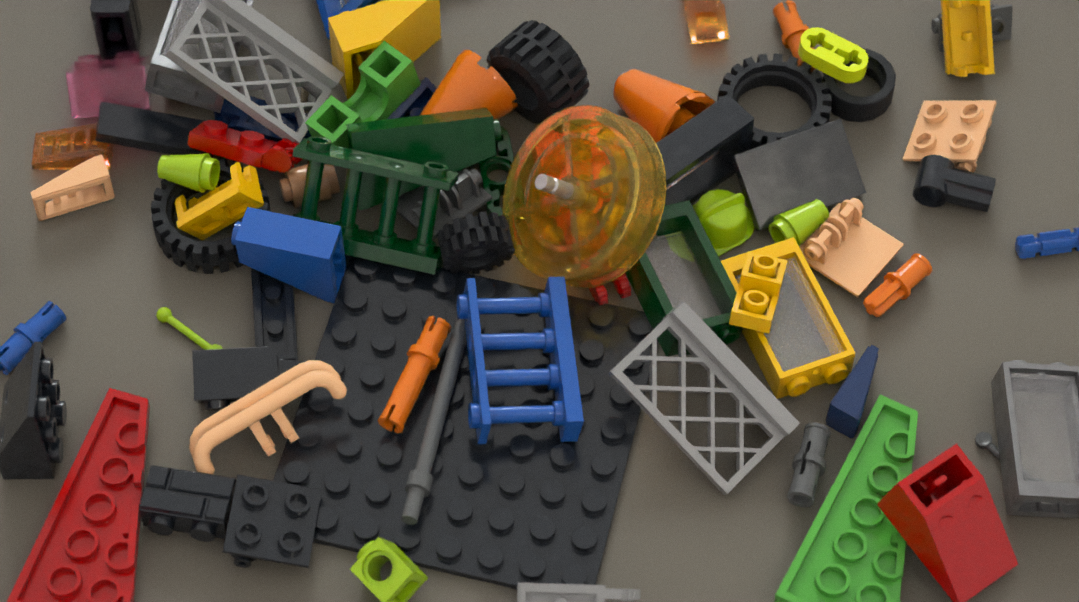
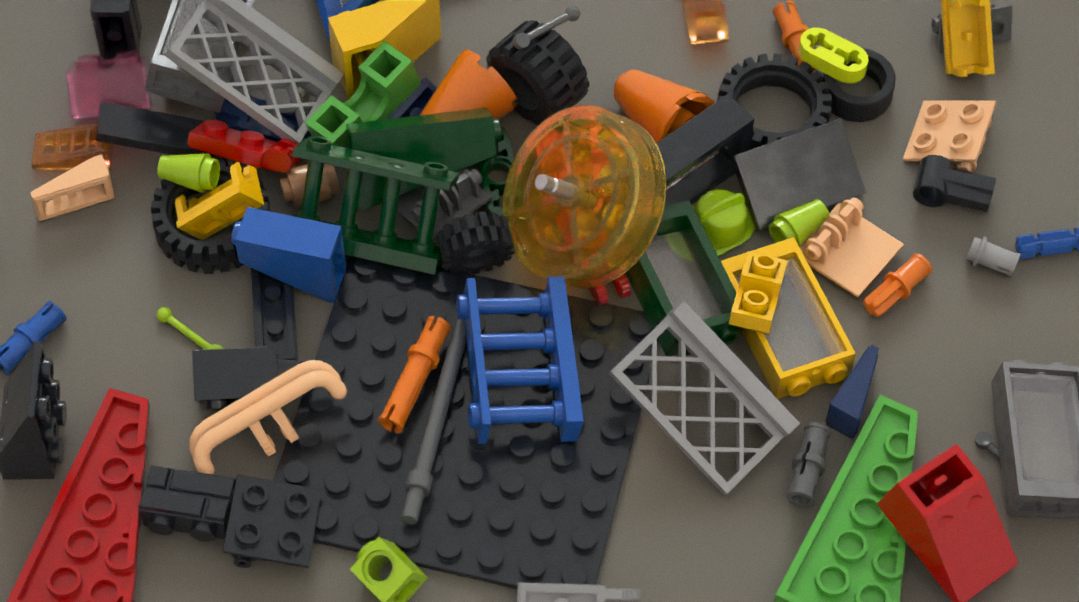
(523, 40): none -> dark grey hinge
(992, 256): none -> light grey pin

